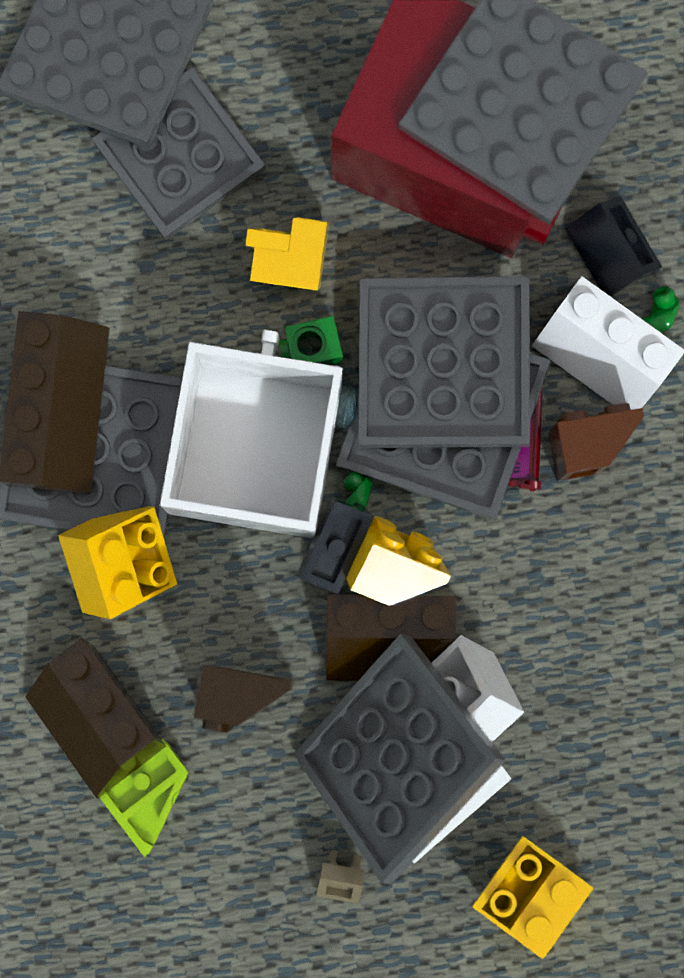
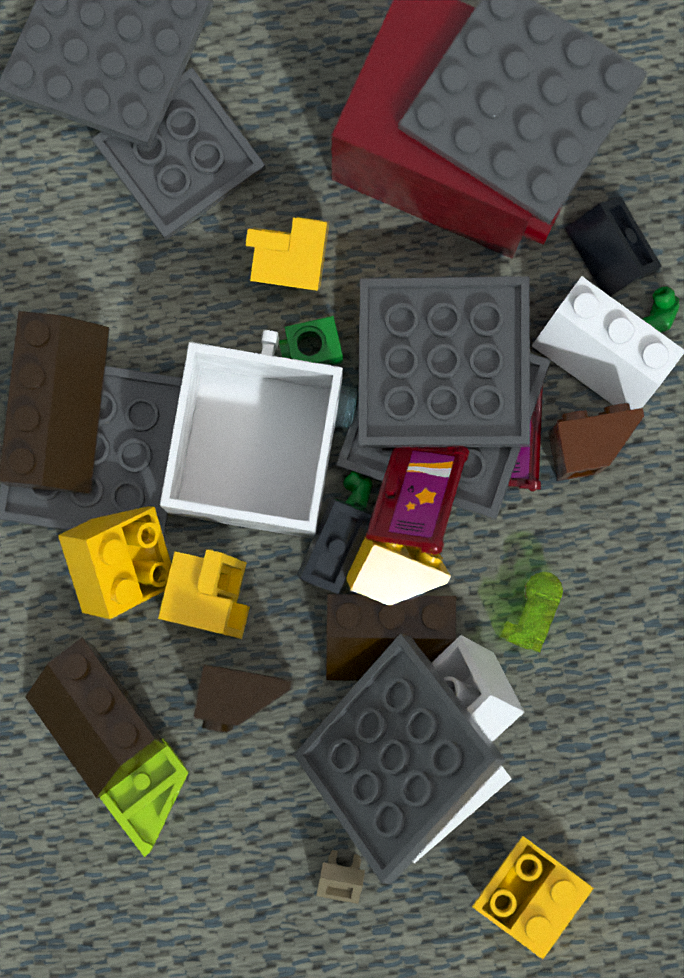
(205, 593): none -> yellow plate
(423, 493): none -> door
(541, 599): none -> clear neon green leg

